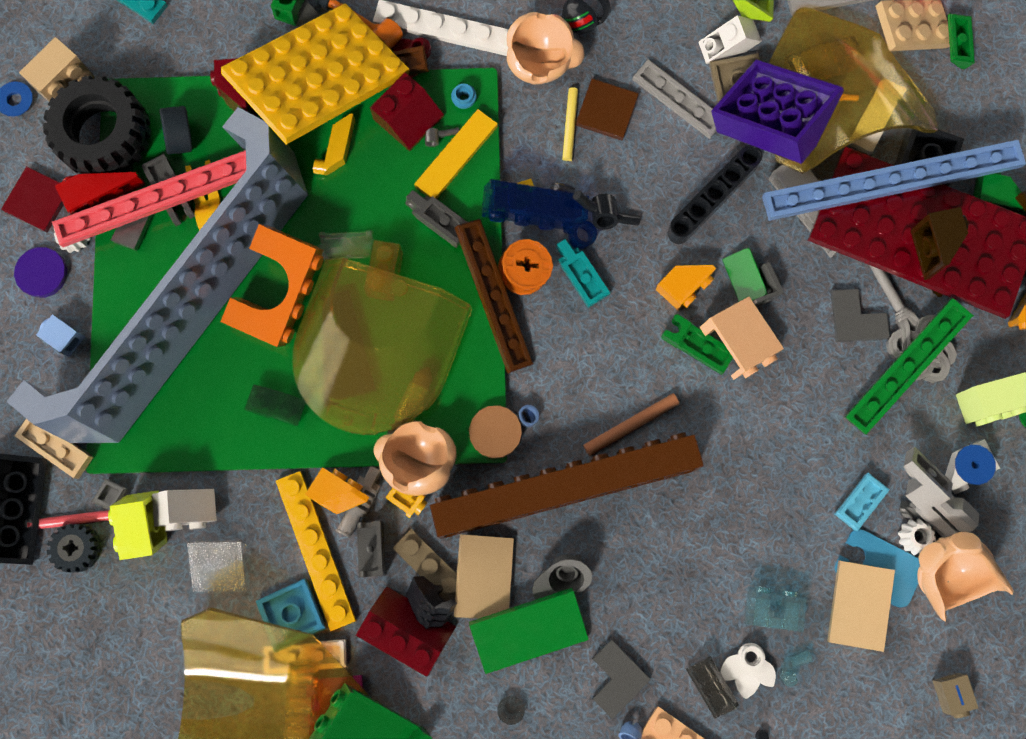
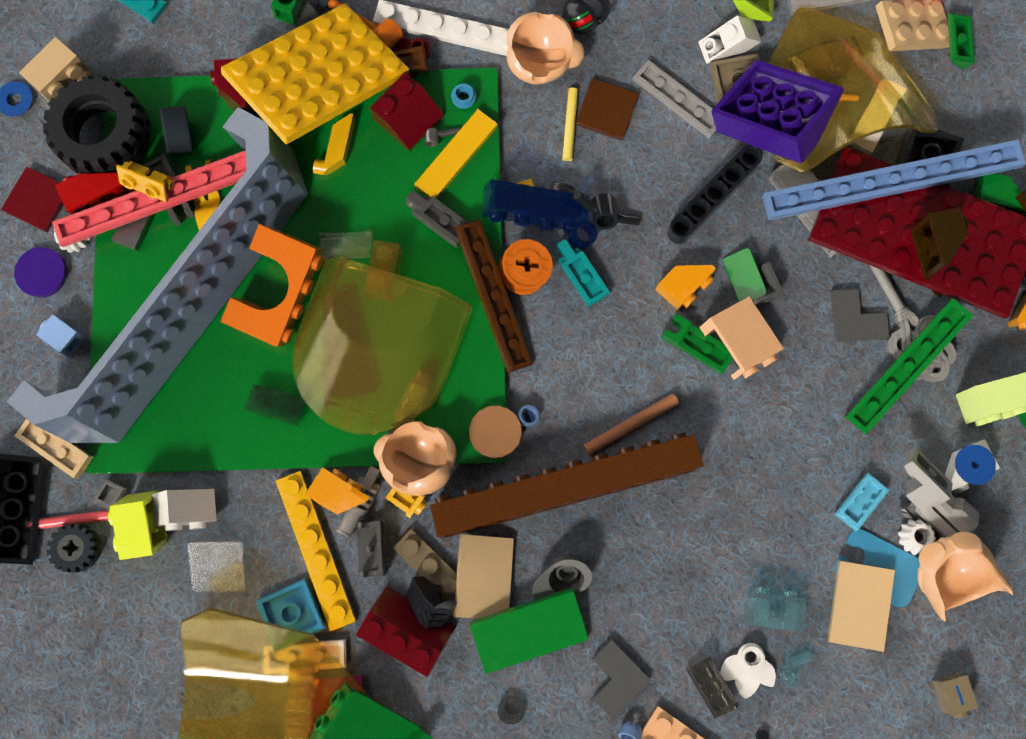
(135, 177): none -> yellow hinge

